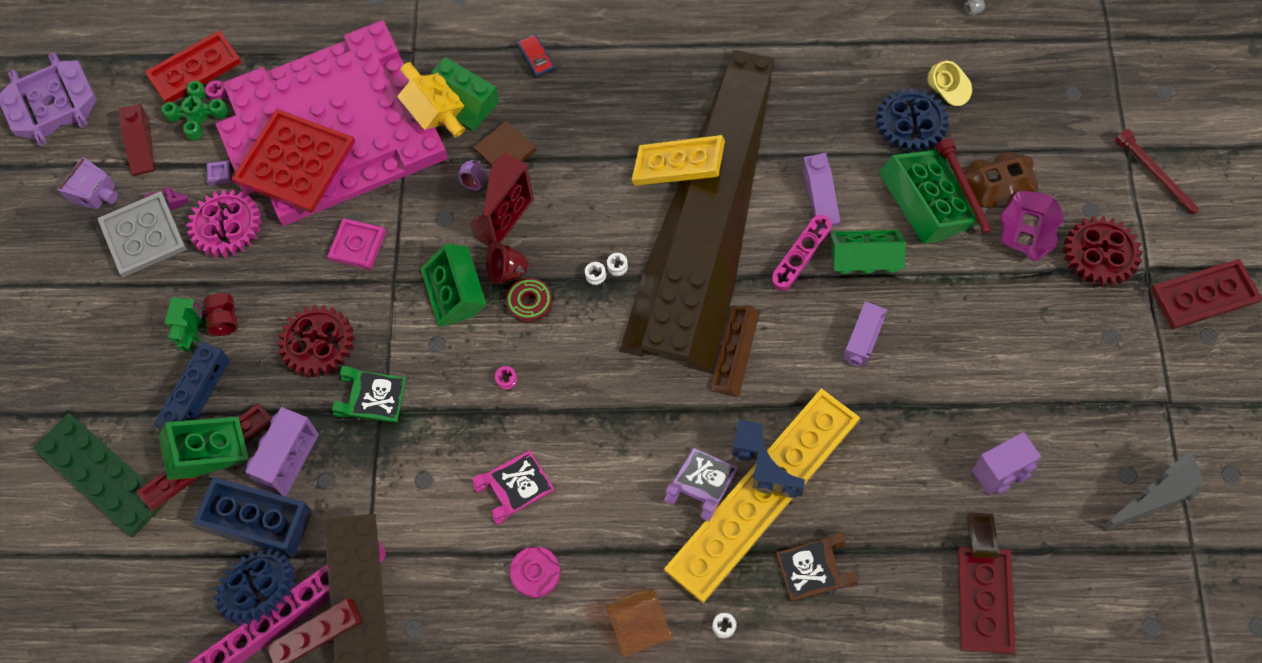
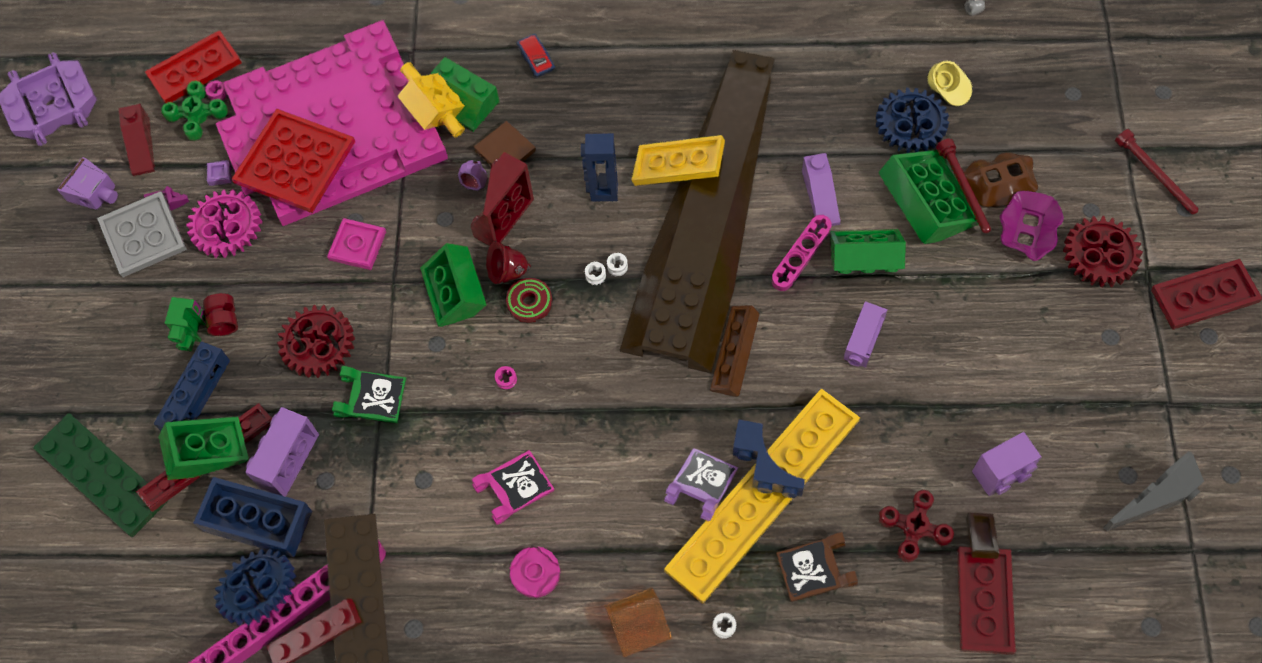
(593, 152): none -> dark blue brick
(925, 528): none -> dark red gear

